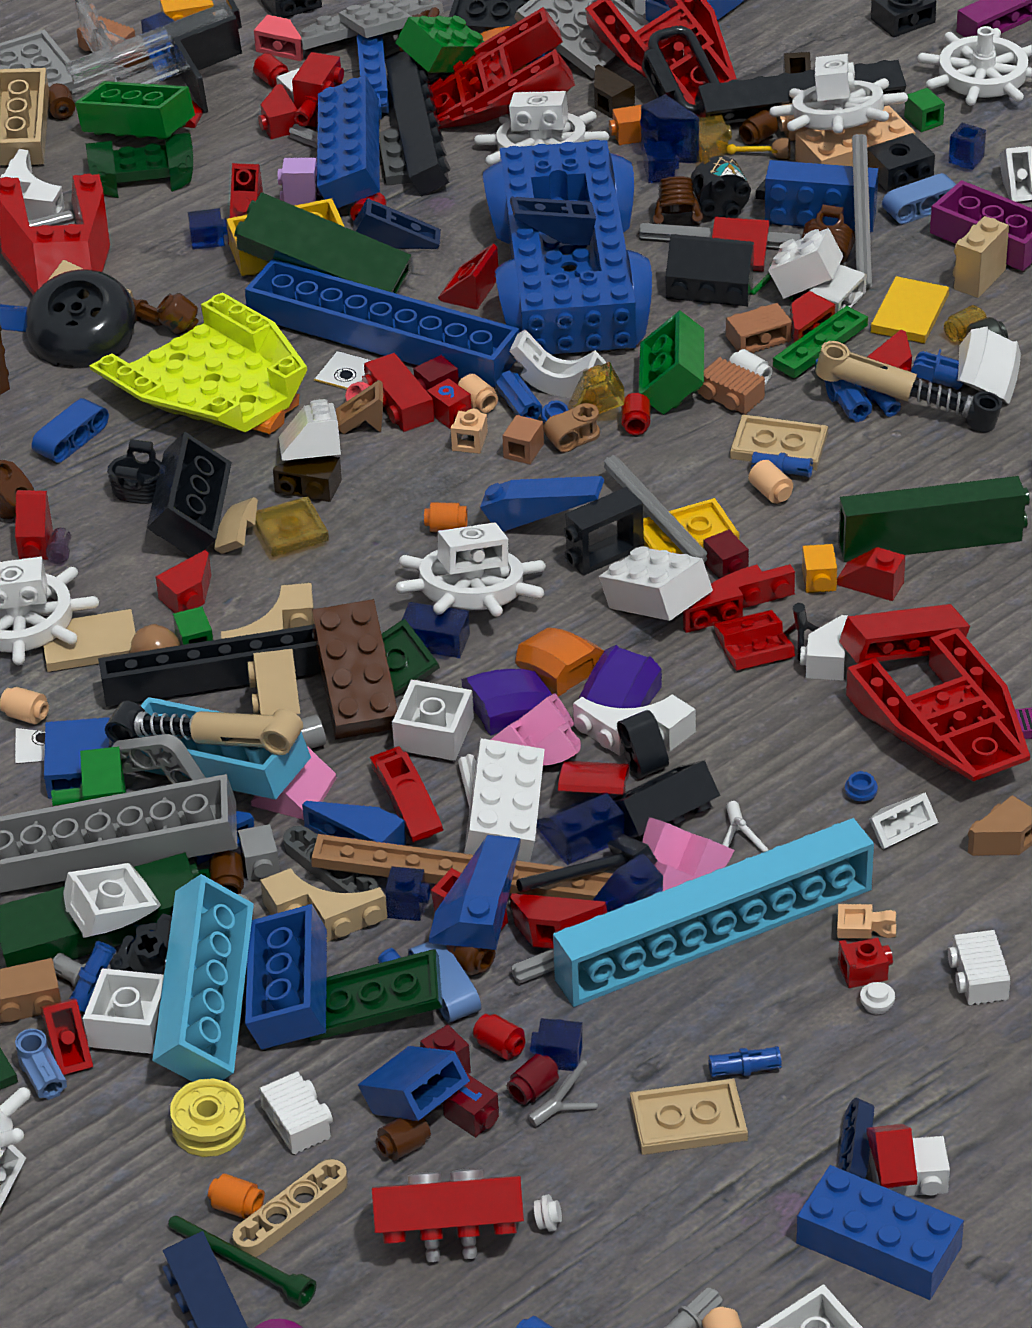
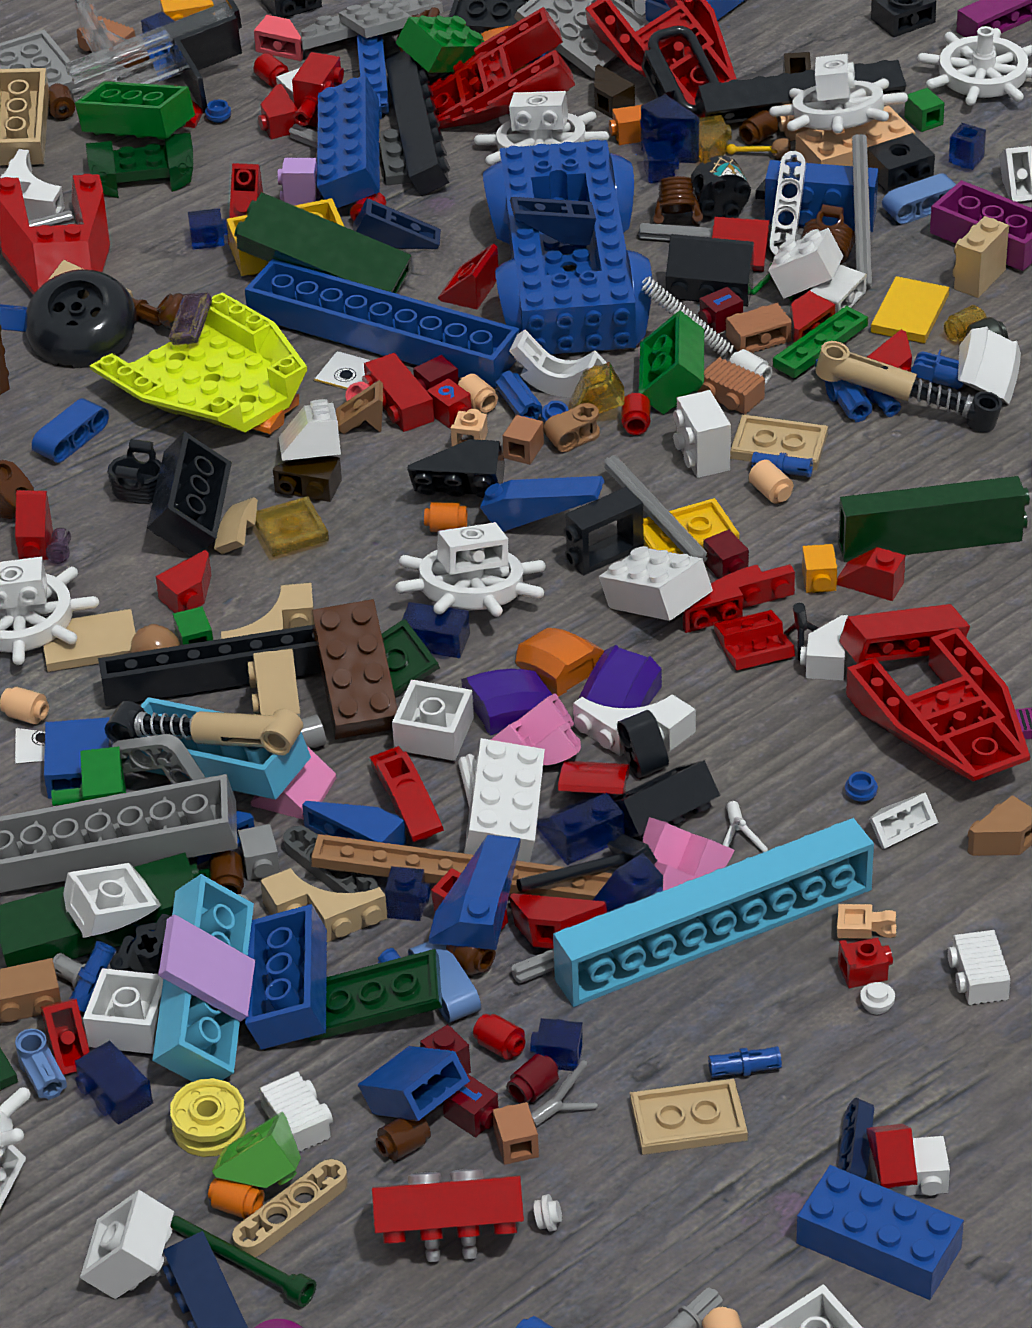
(113, 1082): none -> clear blue brick
(127, 1245): none -> white brick
(190, 318): none -> plate
(206, 967): none -> lavender tile
(218, 111): none -> blue plate
(261, 1155): none -> bright green slope
(460, 469): none -> black slope
(515, 1133): none -> nougat brick
(677, 303): none -> white piece
(702, 434): none -> white brick
(719, 306): none -> dark red brick
(784, 204): none -> white beam

